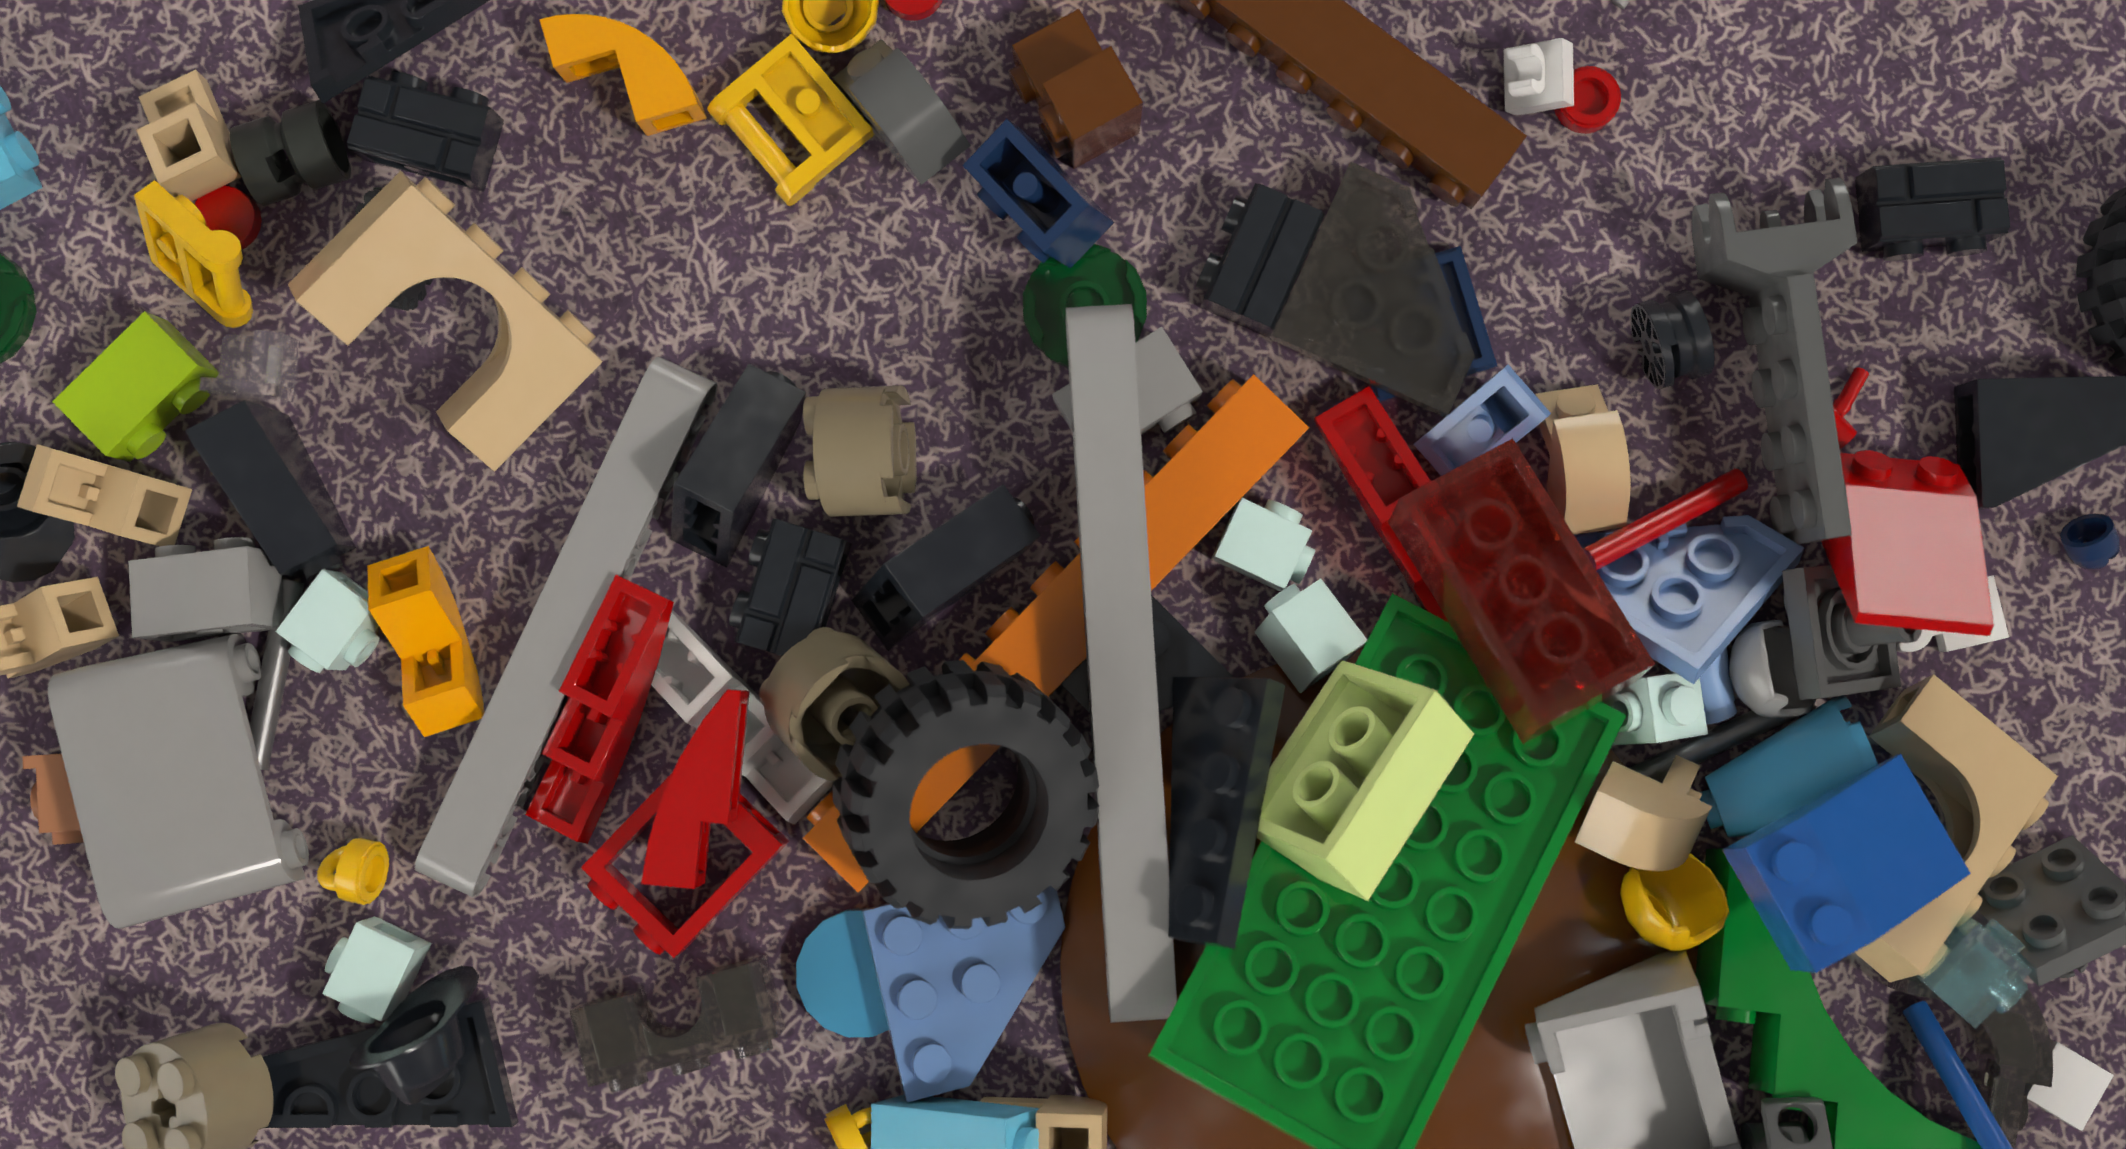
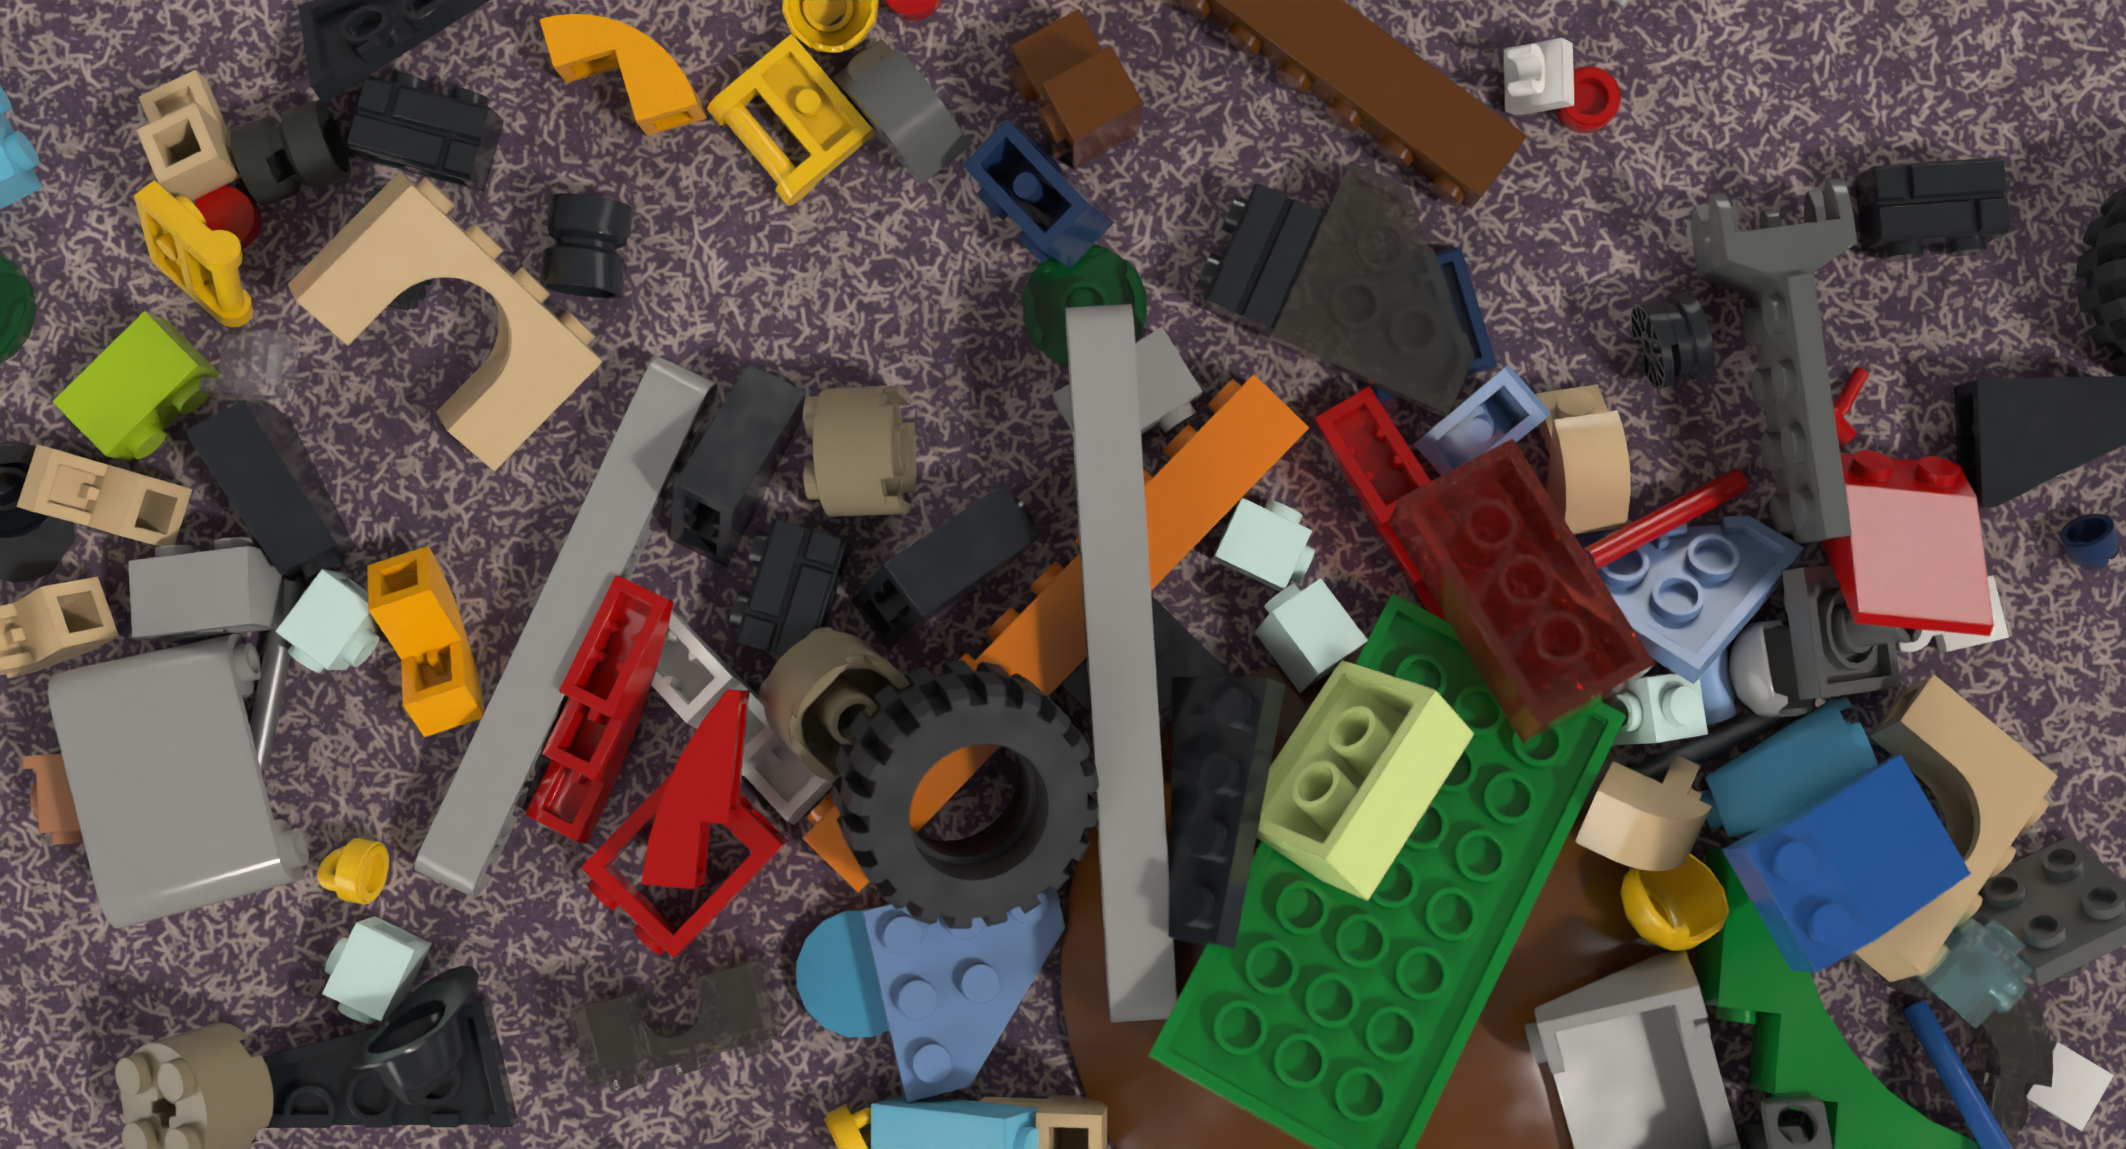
(586, 237): none -> black wheel

